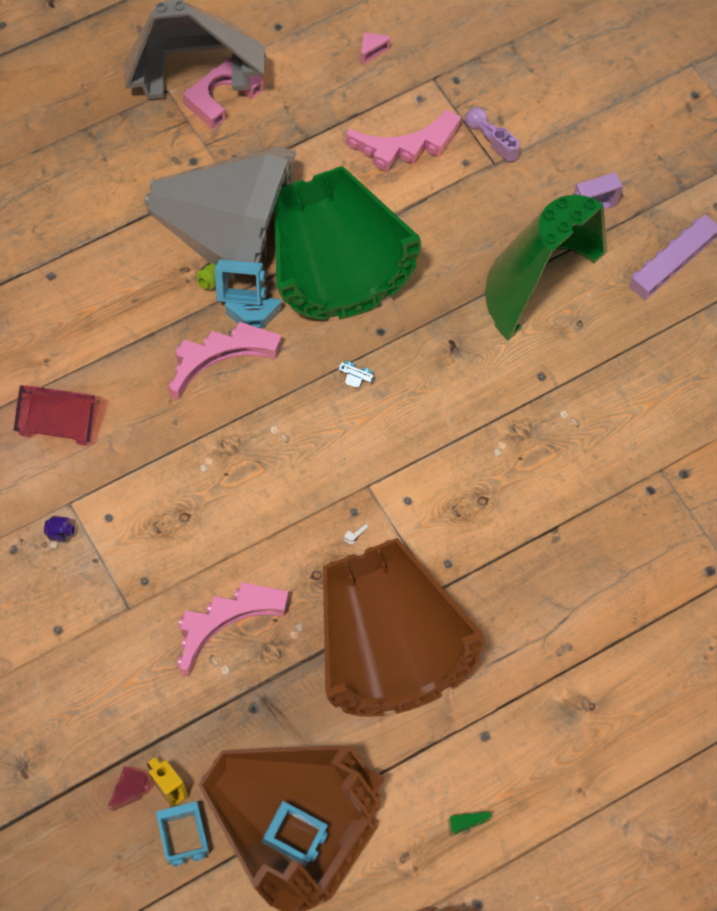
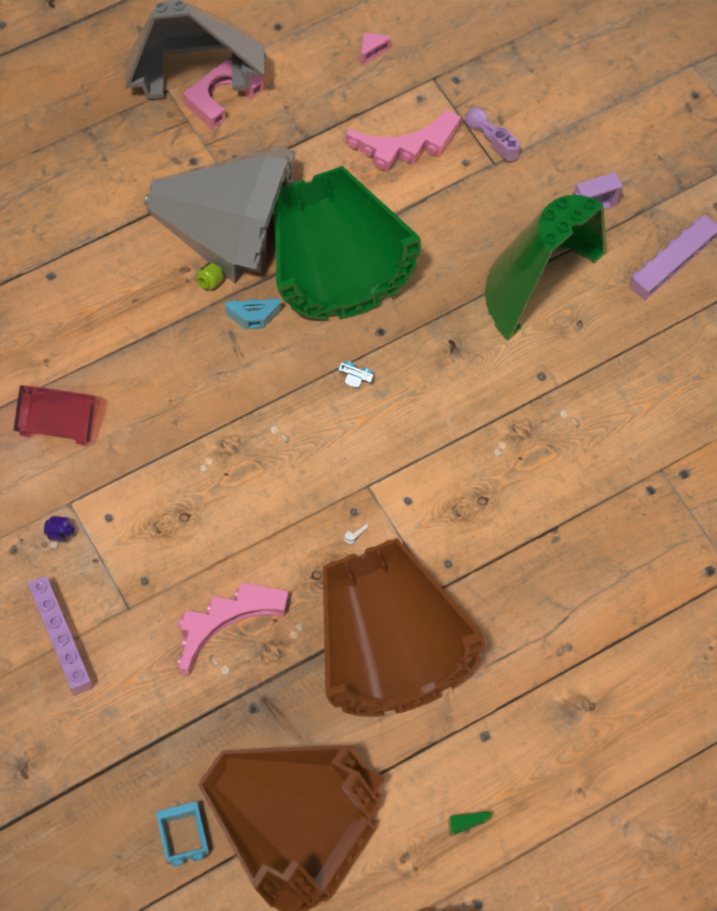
(60, 636): none -> lavender piece
(129, 788): clear pink slope -> none
(167, 782): yellow torso -> none
(227, 294): medium azure window -> none
(244, 341): bright pink arch -> none
(286, 850): medium azure window -> none

